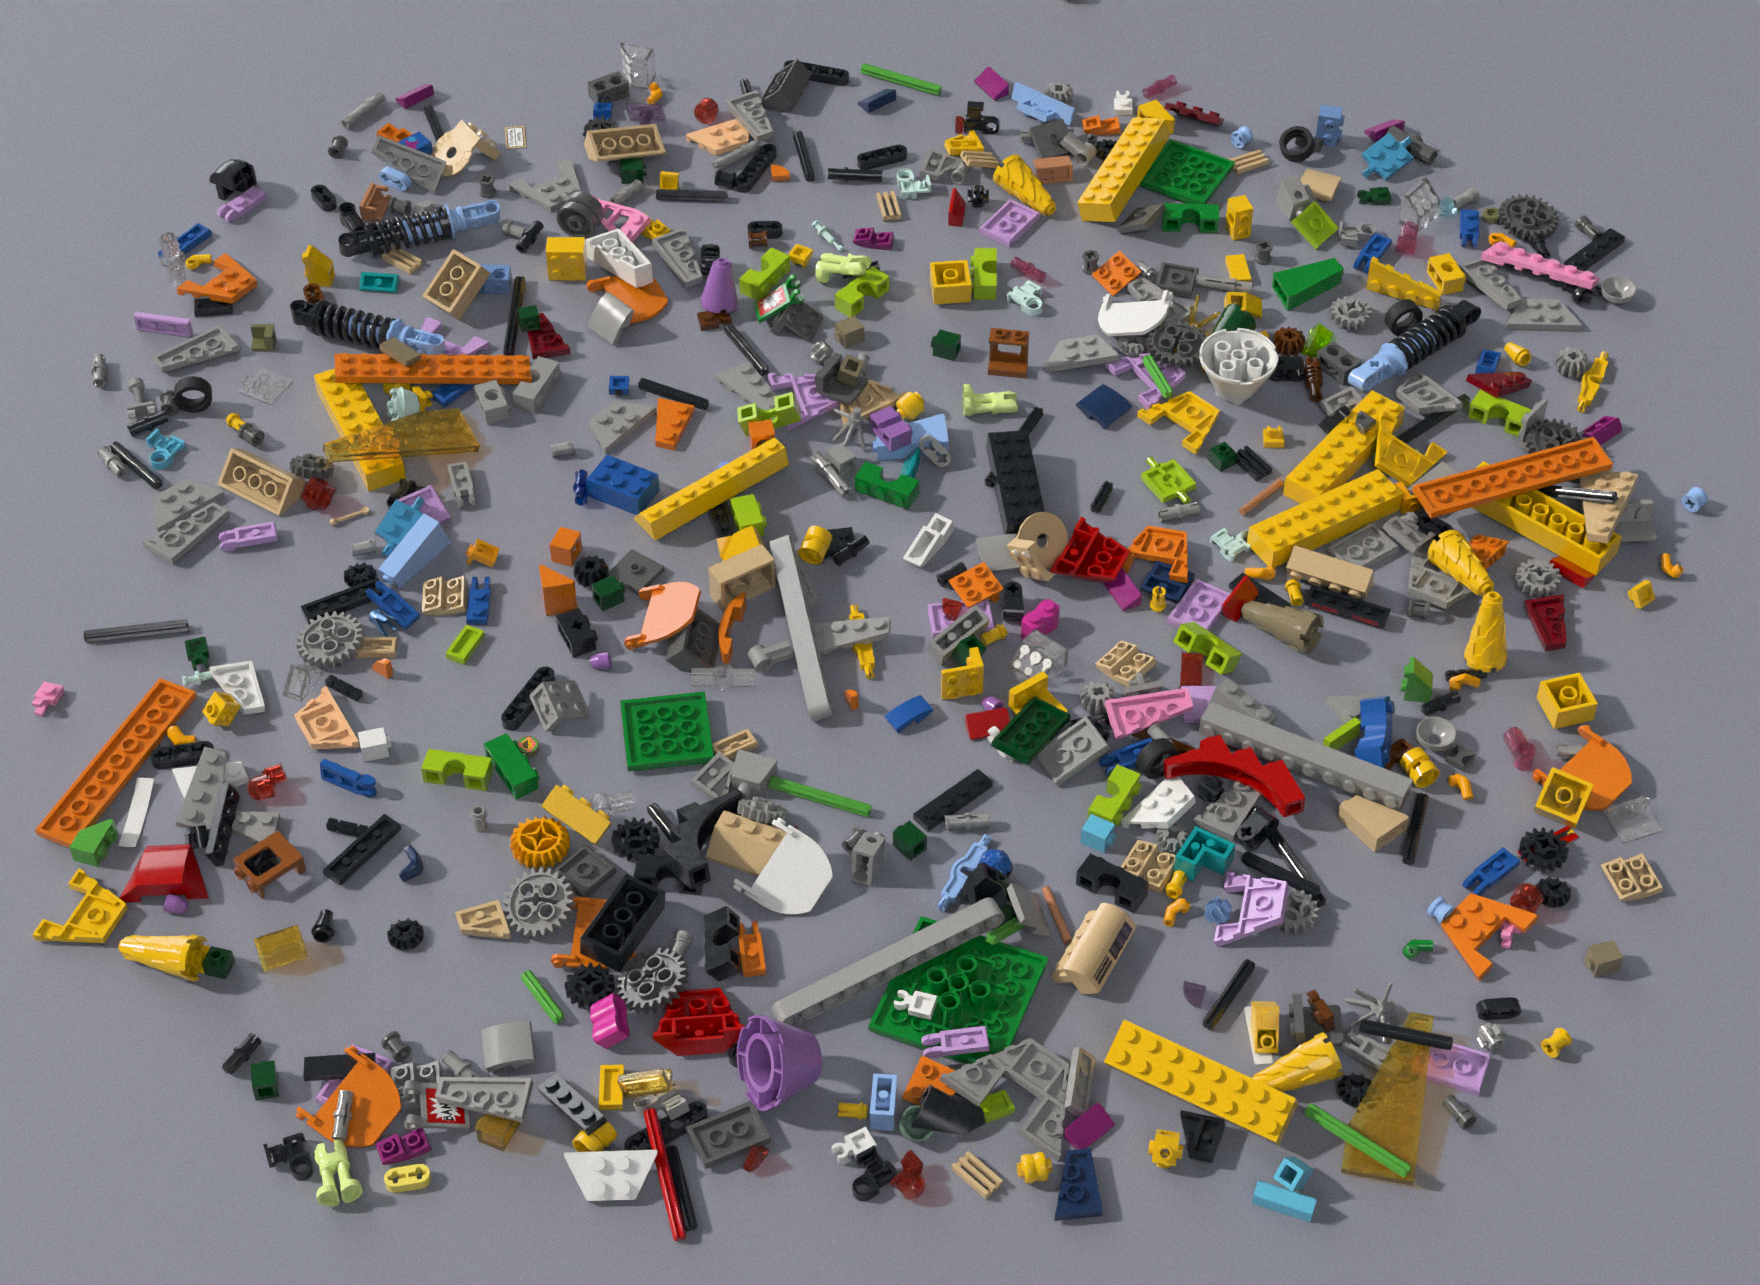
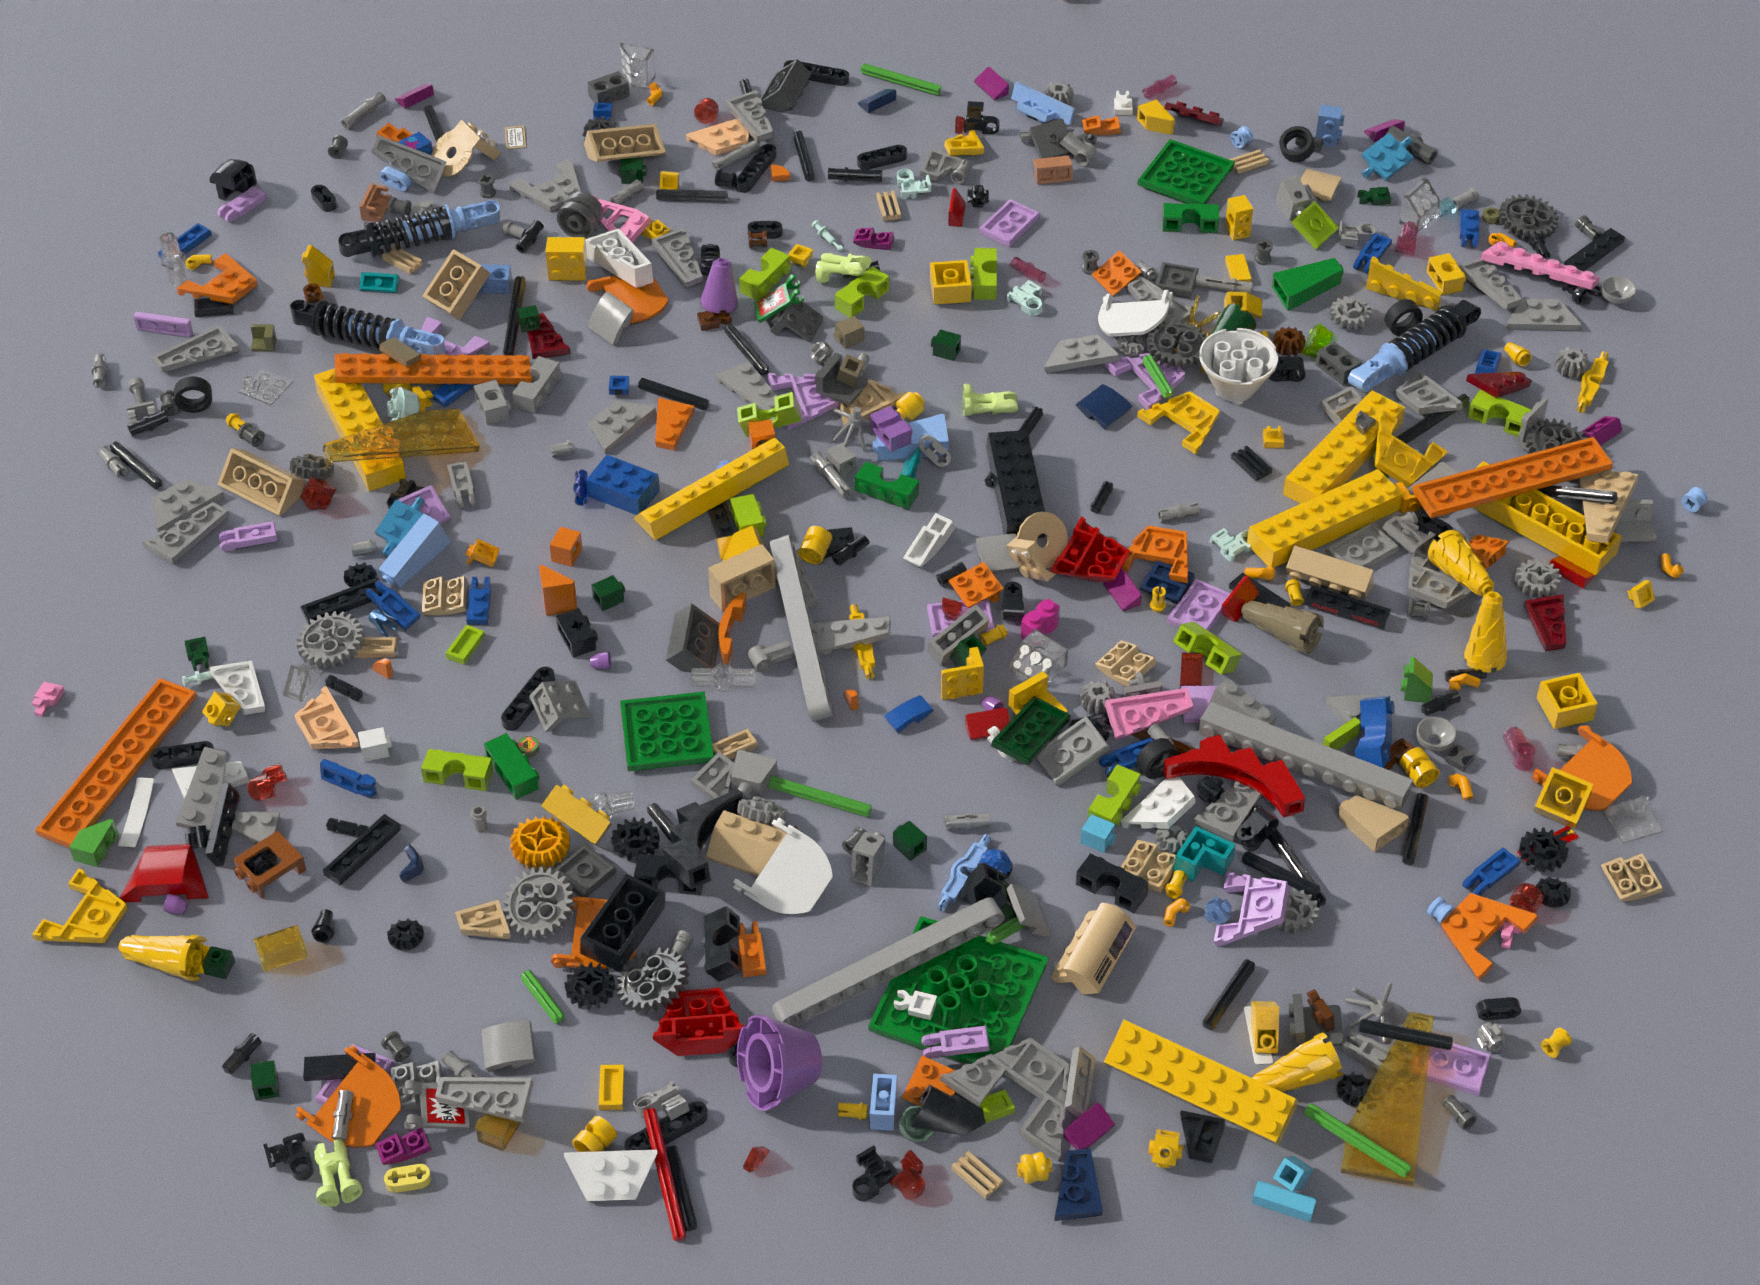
(136, 631): black axle -> none
(164, 449): medium azure piece -> none
(178, 738): light orange arm -> none
(349, 217): black piece -> none
(365, 511): tan hinge -> none
(571, 1104): plate -> none
(590, 570): black gear -> none
(609, 1021): dark pink brick -> none
(636, 571): dark grey plate -> none
(645, 1083): clear yellow panel -> none
(646, 112): clear purple tile -> none
(669, 612): piece -> none
(728, 1134): dark grey plate -> none
(854, 1144): white plate -> none
(952, 800): black plate -> none
(979, 159): tan tile -> none
(1008, 363): dark orange window -> none
(1021, 183): yellow cone -> none
(1057, 916): nougat bar -> none
(1102, 148): black gear -> none
(1123, 169): yellow brick -> none
(1141, 218): dark grey plate -> none
(1168, 480): lime plate -> none
(1194, 993): clear purple tile -> none
(1222, 456): dark green plate -> none
(1261, 496): nougat bar -> none
(1313, 378): reddish brown hinge -> none
(1334, 418): black beam -> none
(1415, 946): green arm -> none
(1603, 958): dark tan brick -> none

